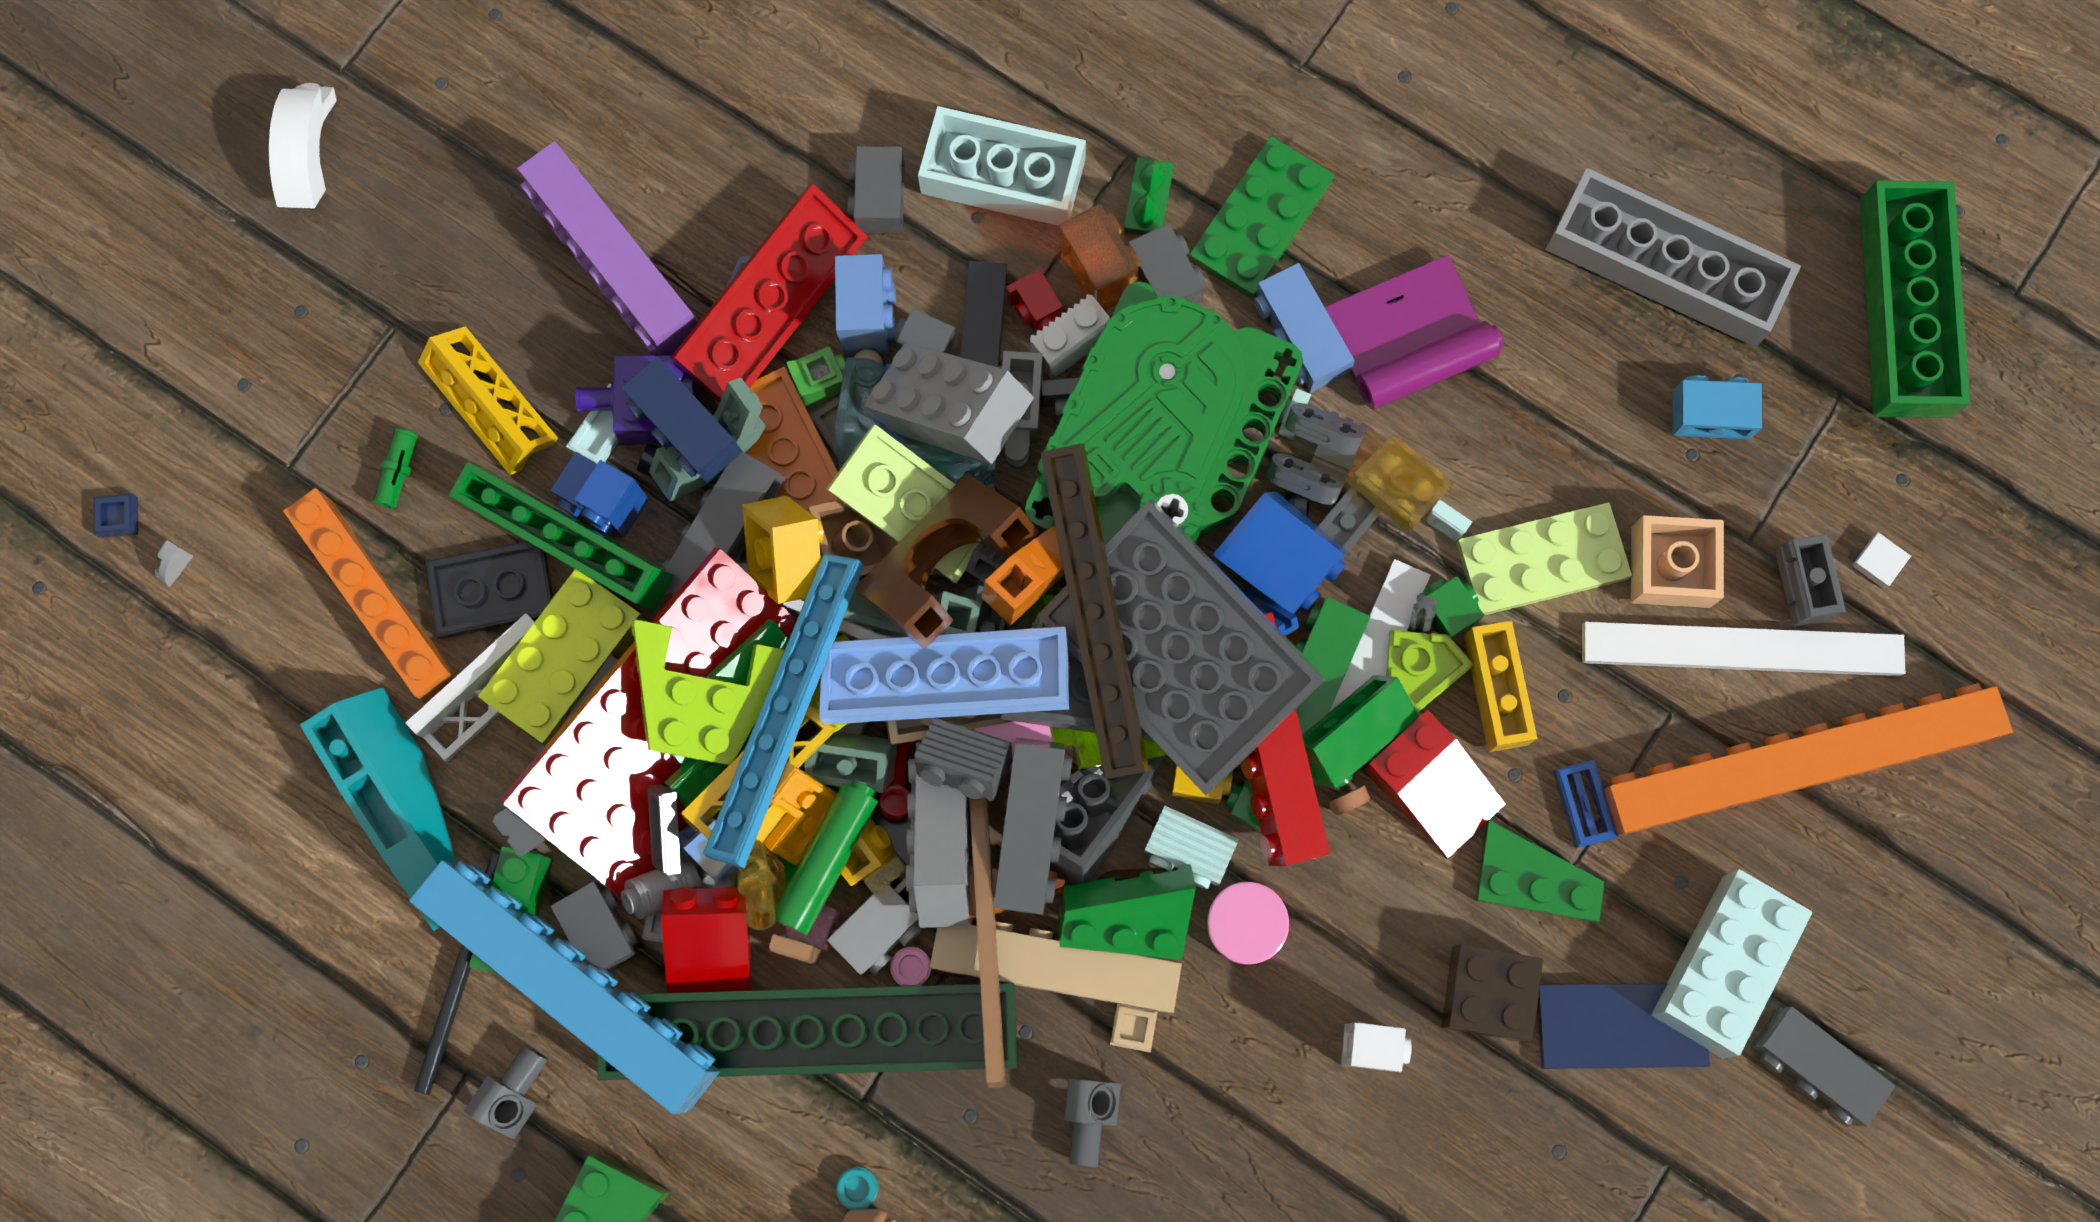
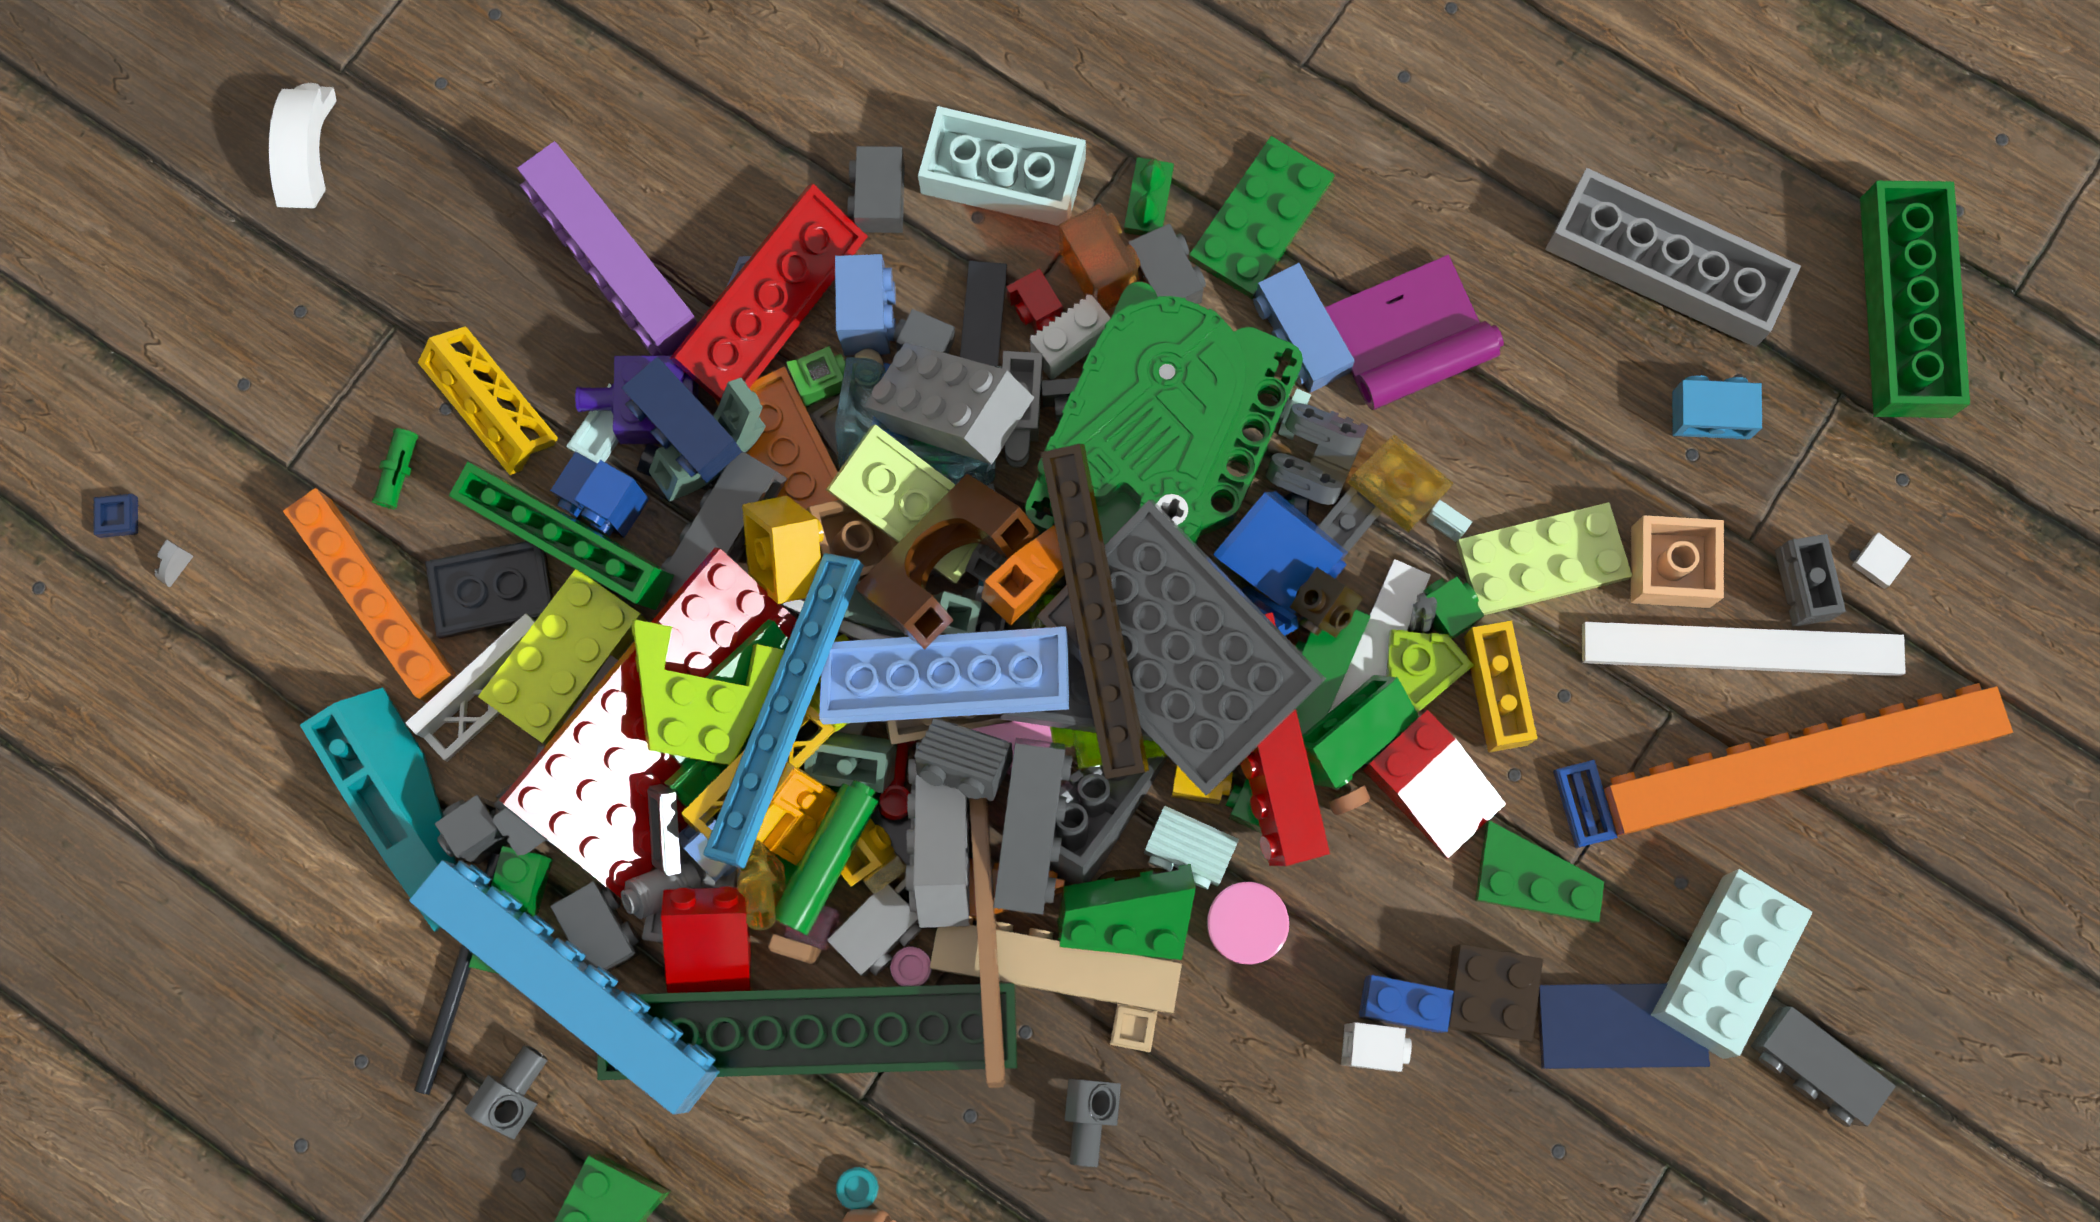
(469, 830): none -> dark grey brick
(1325, 604): none -> dark brown brick
(1406, 1004): none -> blue brick

